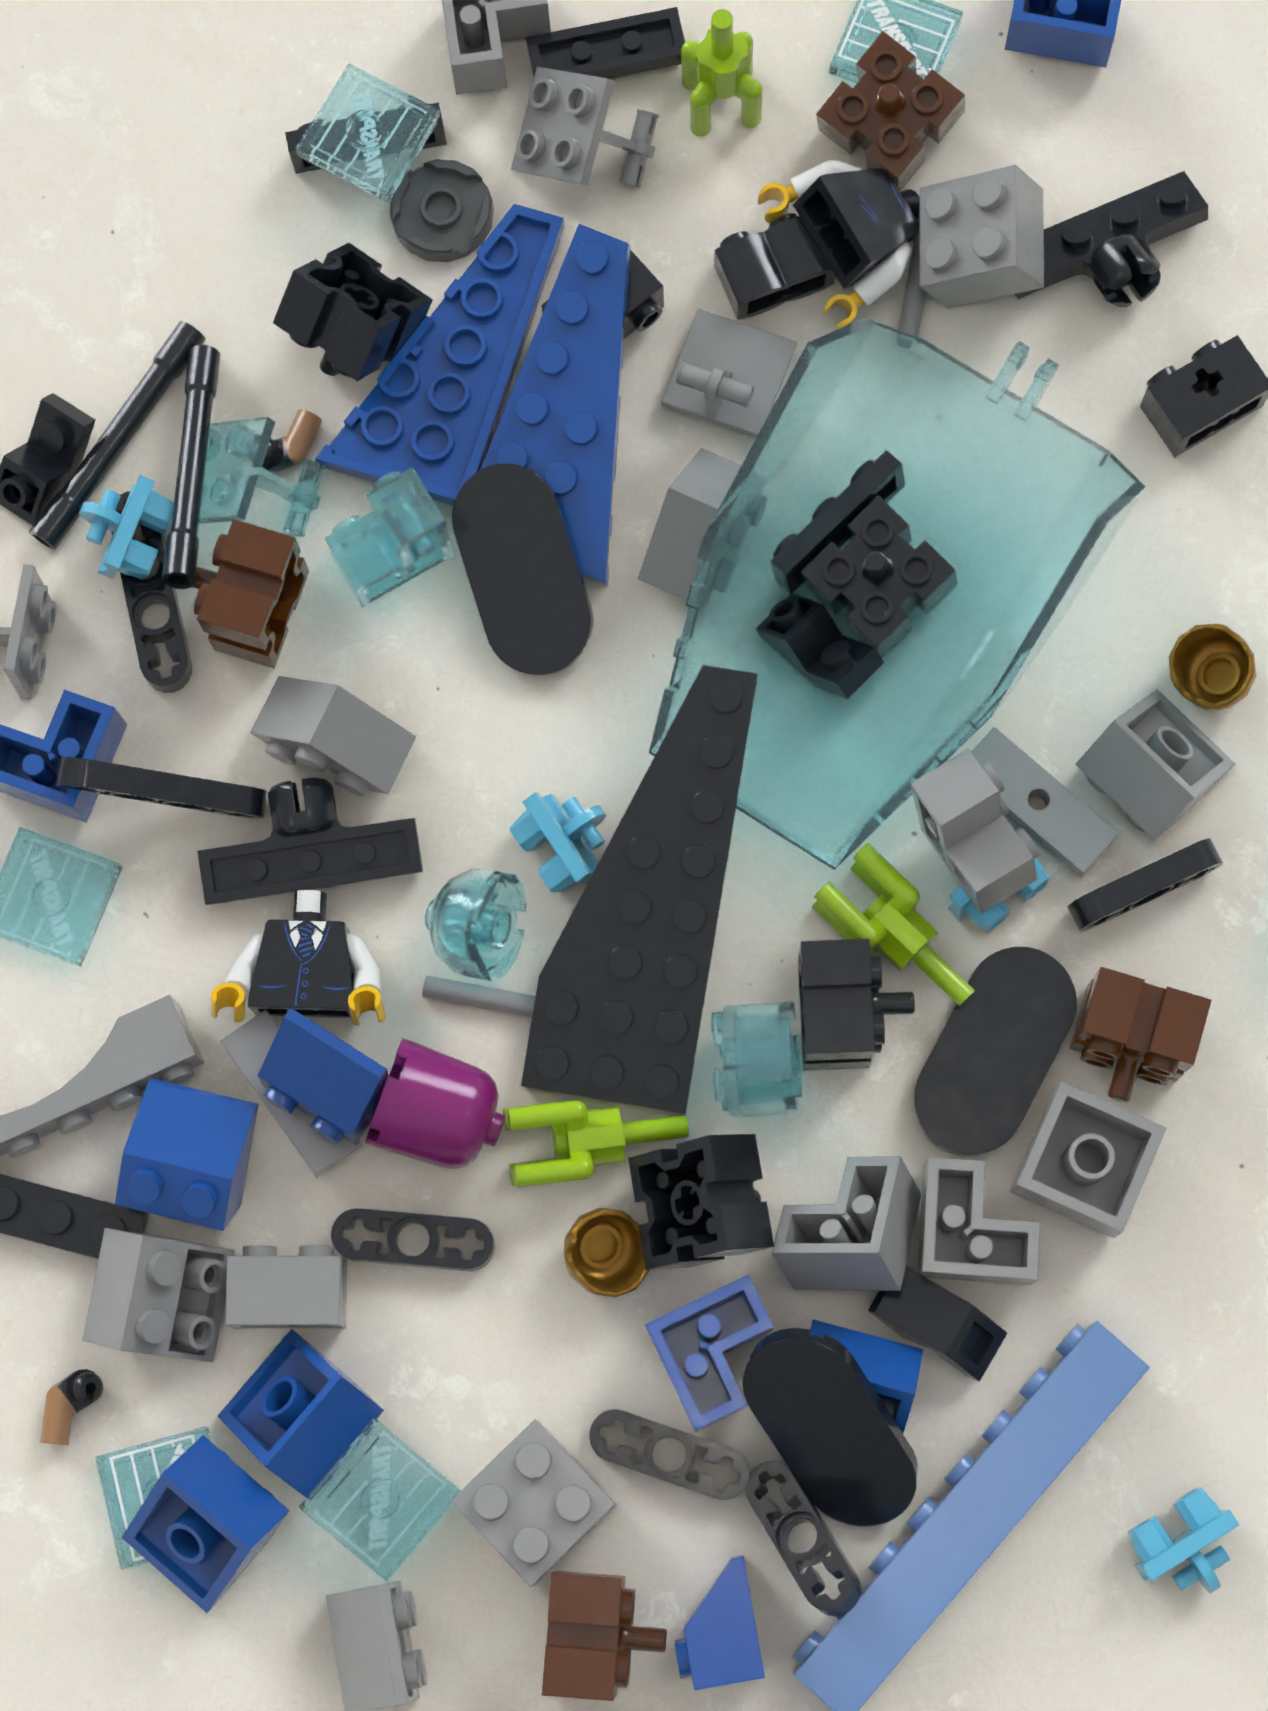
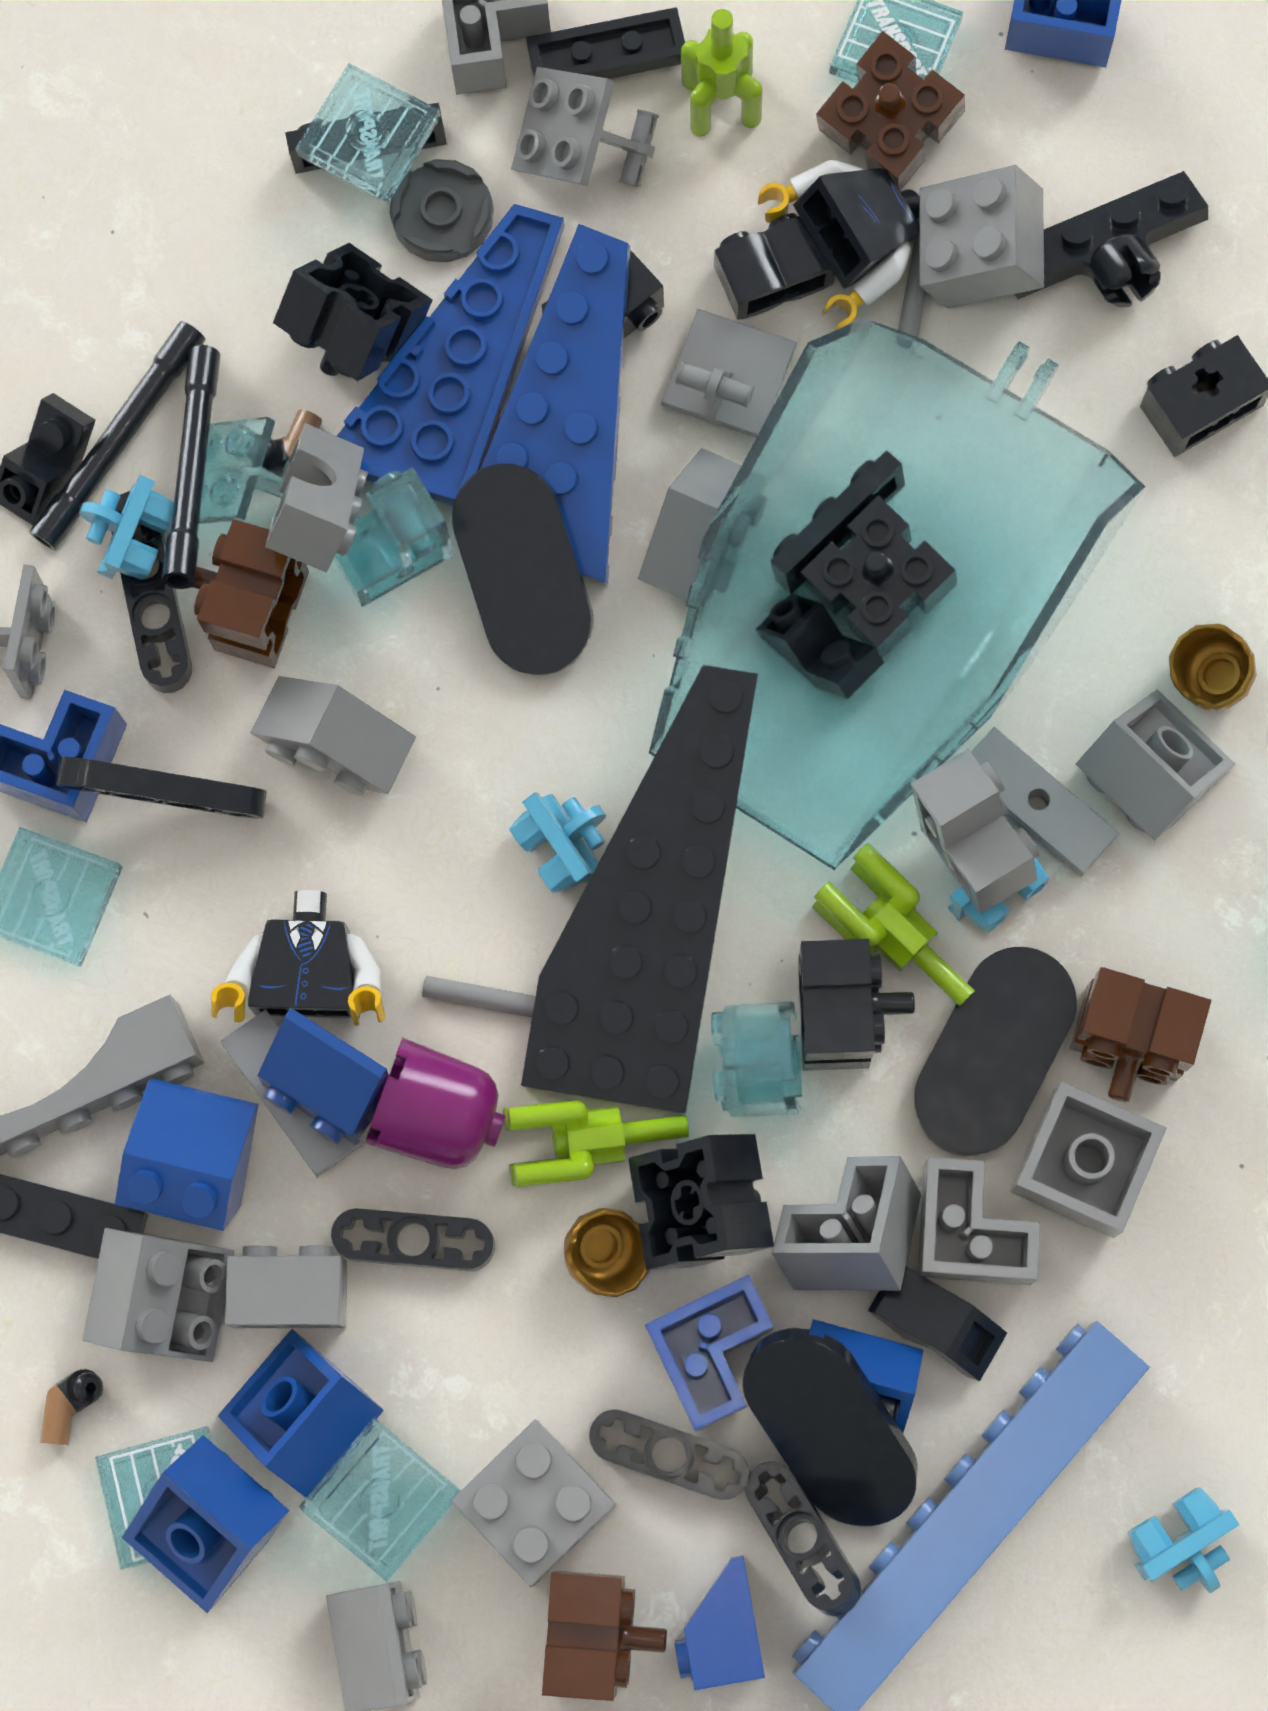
(308, 850): black plate -> none
(318, 499): none -> light grey arch
(475, 923): clear light blue cylinder -> none
(1145, 885): black beam -> none

